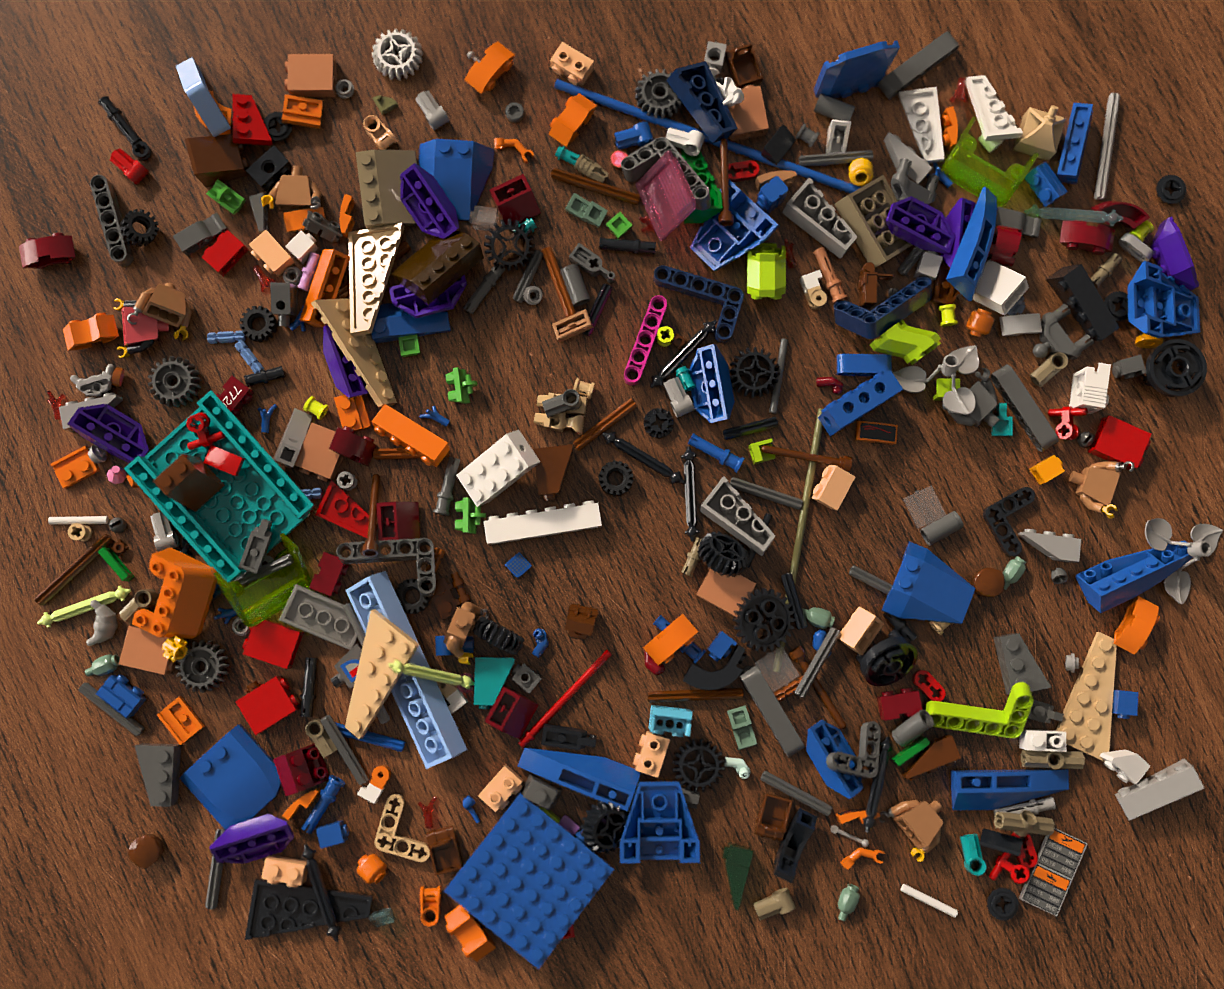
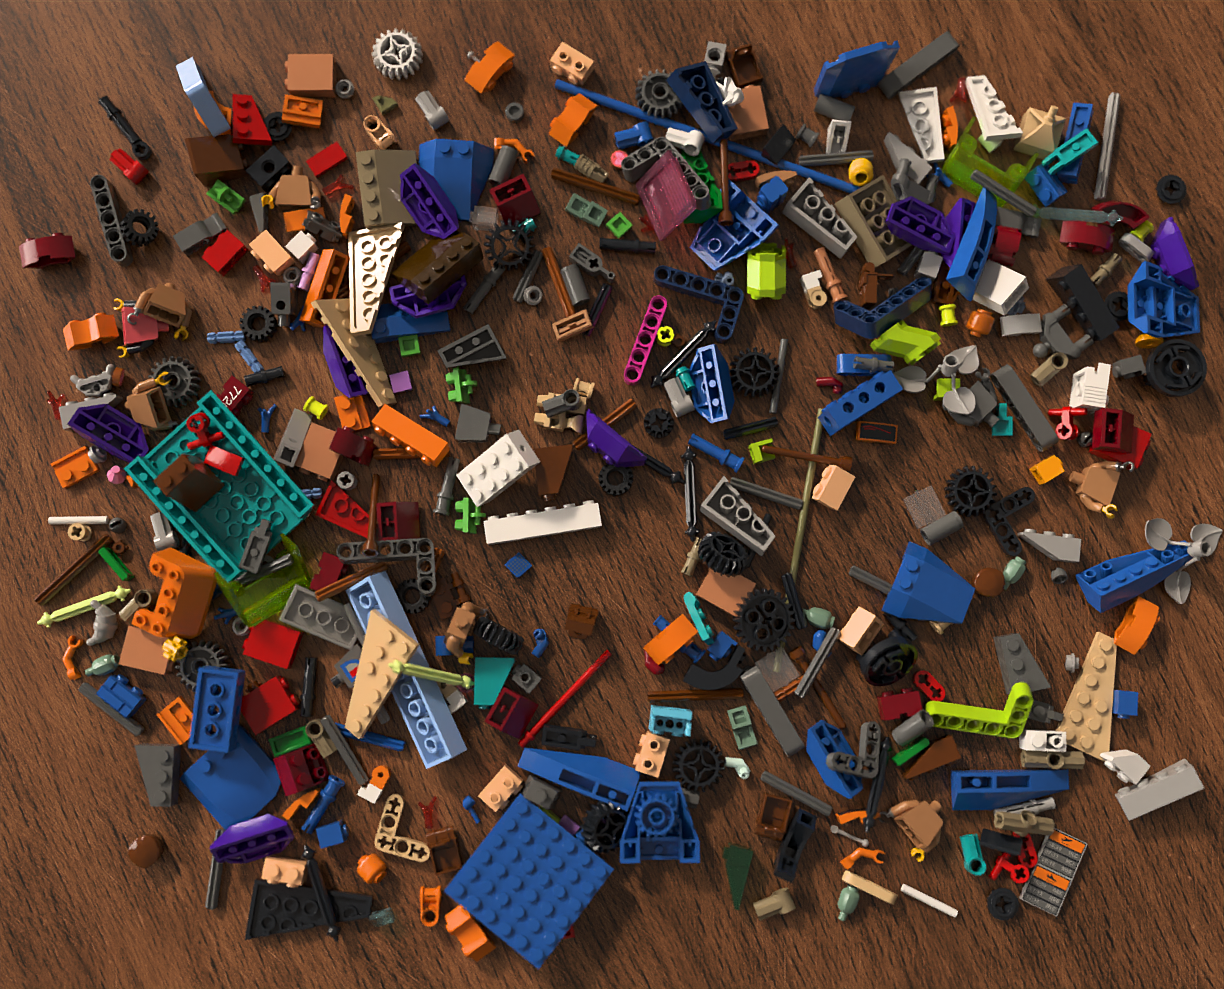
(72, 671): none -> orange arm
(149, 405): none -> medium nougat torso
(205, 714): none -> blue brick
(290, 741): none -> green tile
(326, 159): none -> red tile
(336, 185): none -> clear red bar
(349, 581): none -> dark orange axle
(400, 382): none -> medium lavender tile
(472, 349): none -> dark grey wedge
(475, 425): none -> dark grey torso
(503, 165): none -> dark grey pin
(610, 444): none -> dark purple wedge
(656, 826): none -> blue gear
(698, 618): none -> teal hinge
(726, 278): none -> sand blue arm
(869, 887): none -> tan beam
(873, 364): none -> dark grey pin
(971, 484): none -> black gear
(1003, 193): none -> dark grey axle
(1071, 151): none -> teal hinge
(1113, 430): none -> dark red slope

